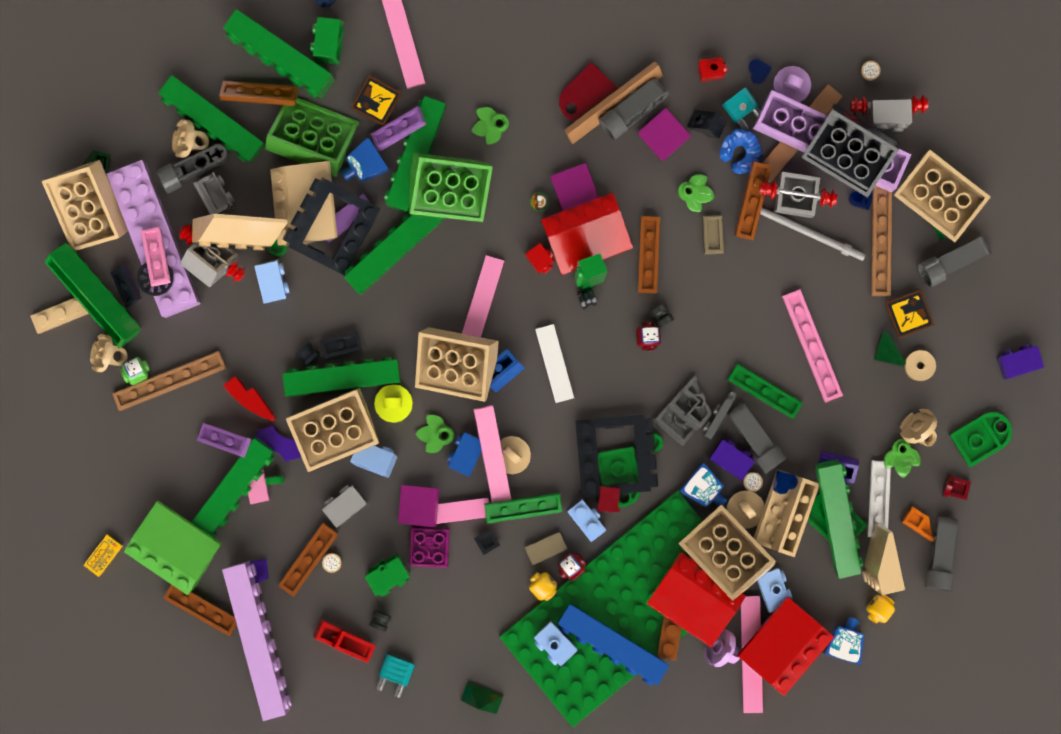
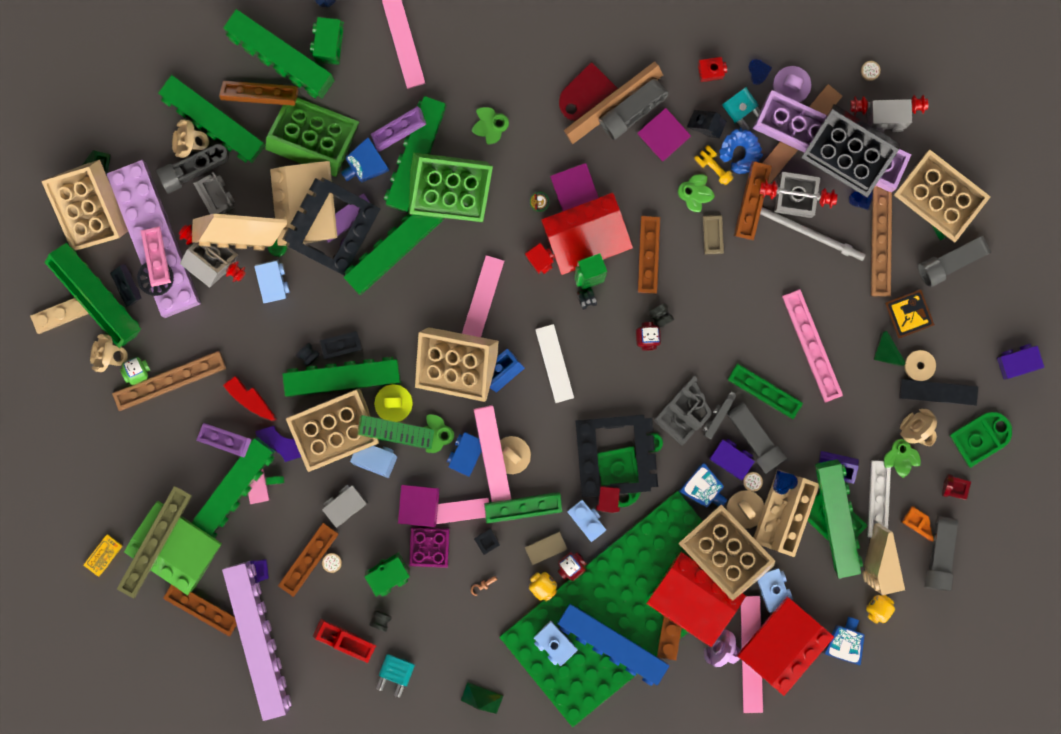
(154, 542): none -> olive plate
(376, 100): piece -> none
(395, 432): none -> green tile
(484, 585): none -> nougat hand
(725, 177): none -> yellow hinge
(938, 392): none -> black tile

